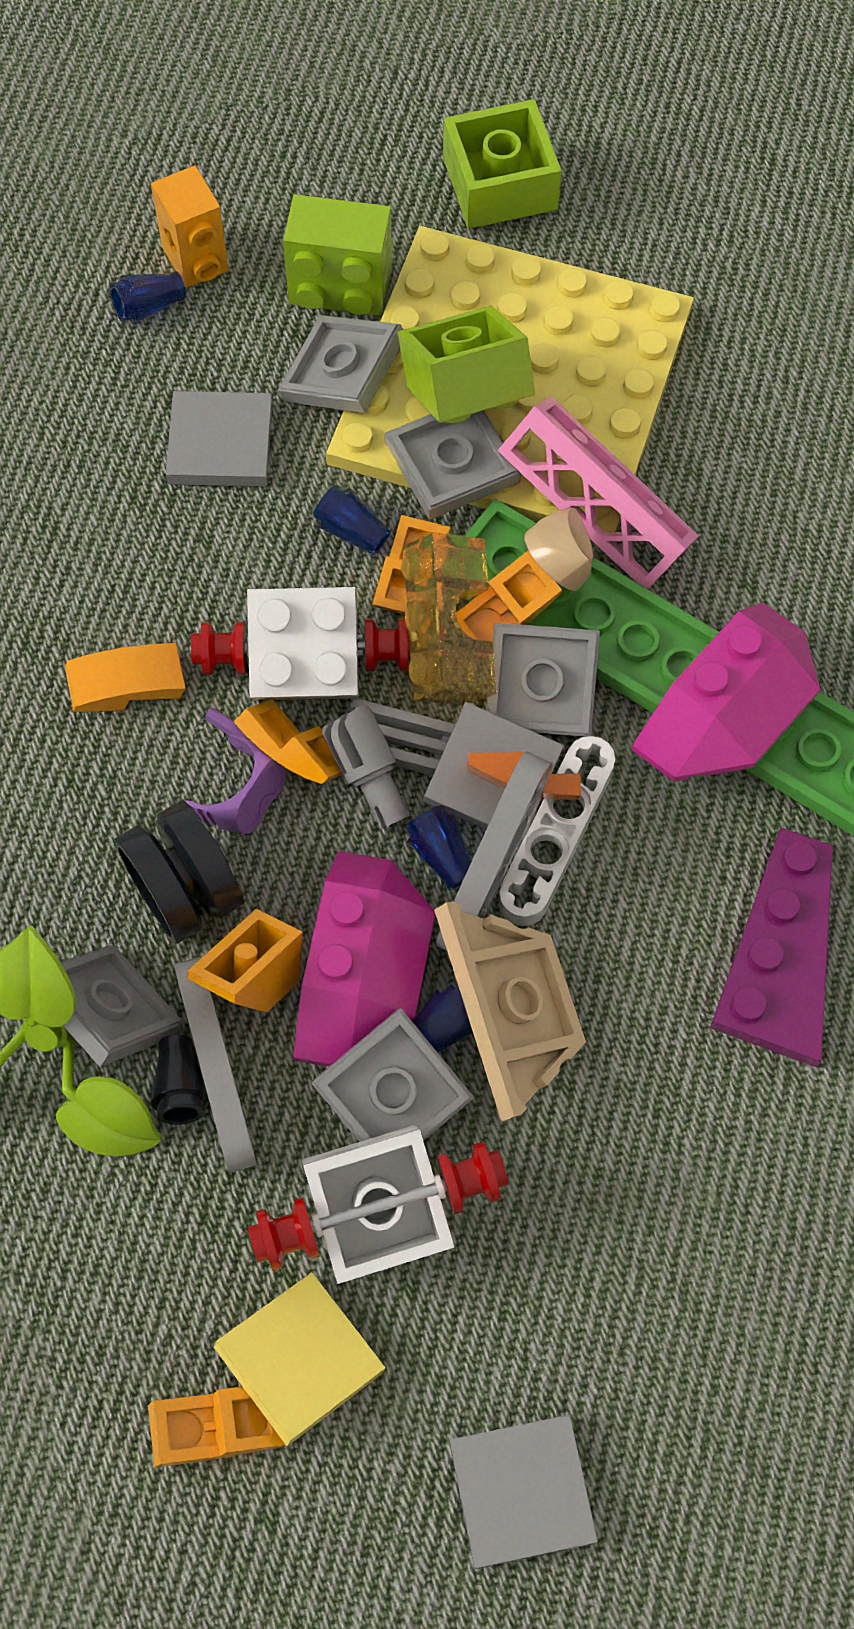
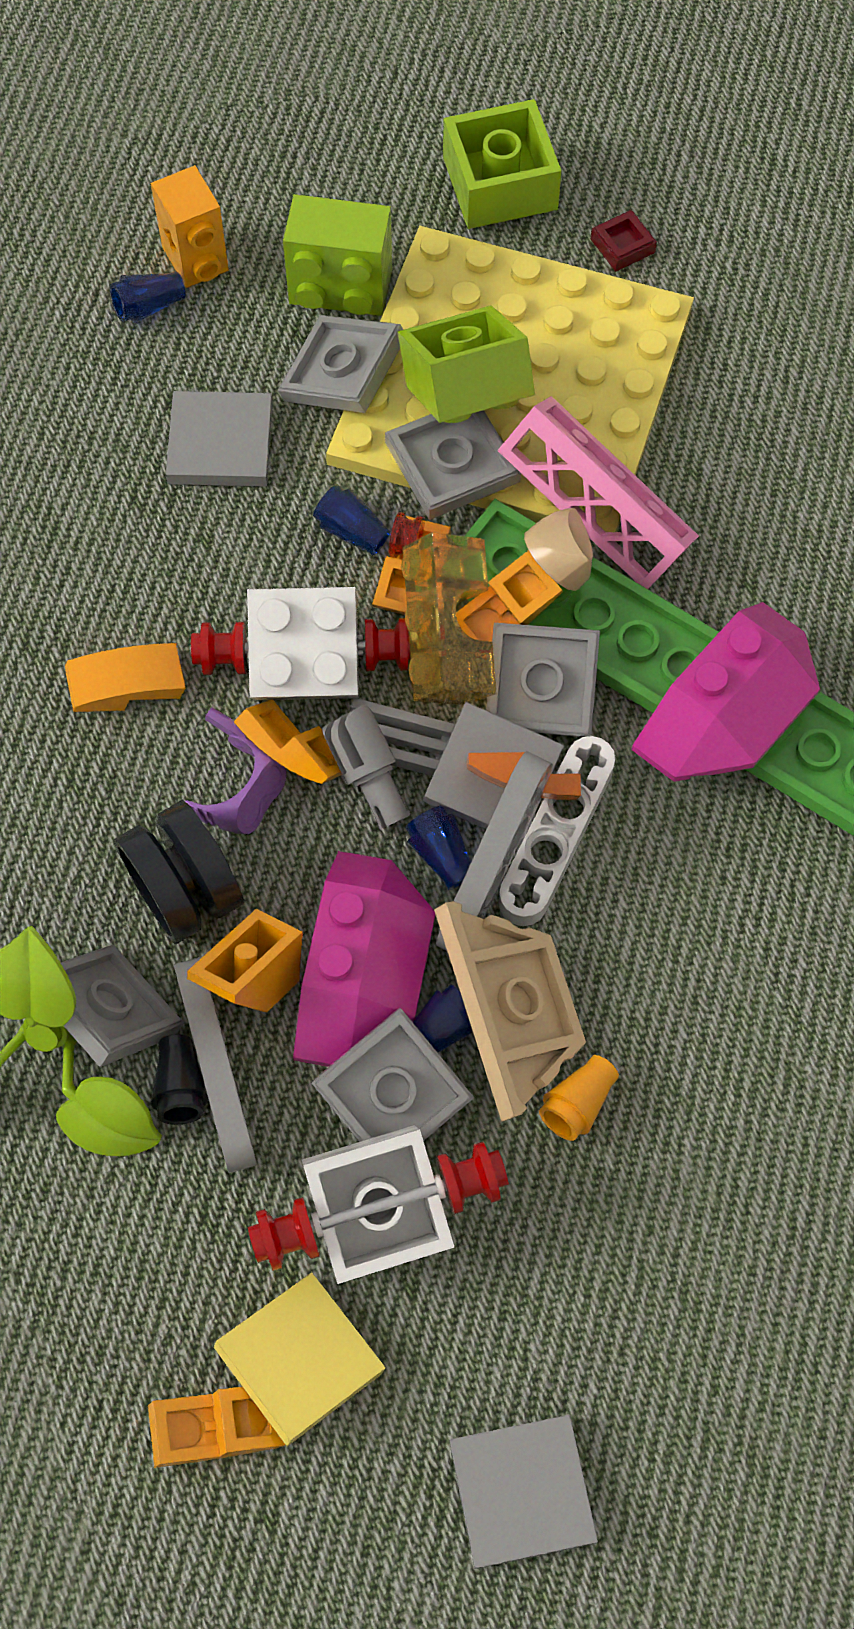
(405, 532): none -> clear red bush
(576, 1101): none -> light orange cone
(623, 240): none -> dark red tile
(780, 965): magenta wing -> none

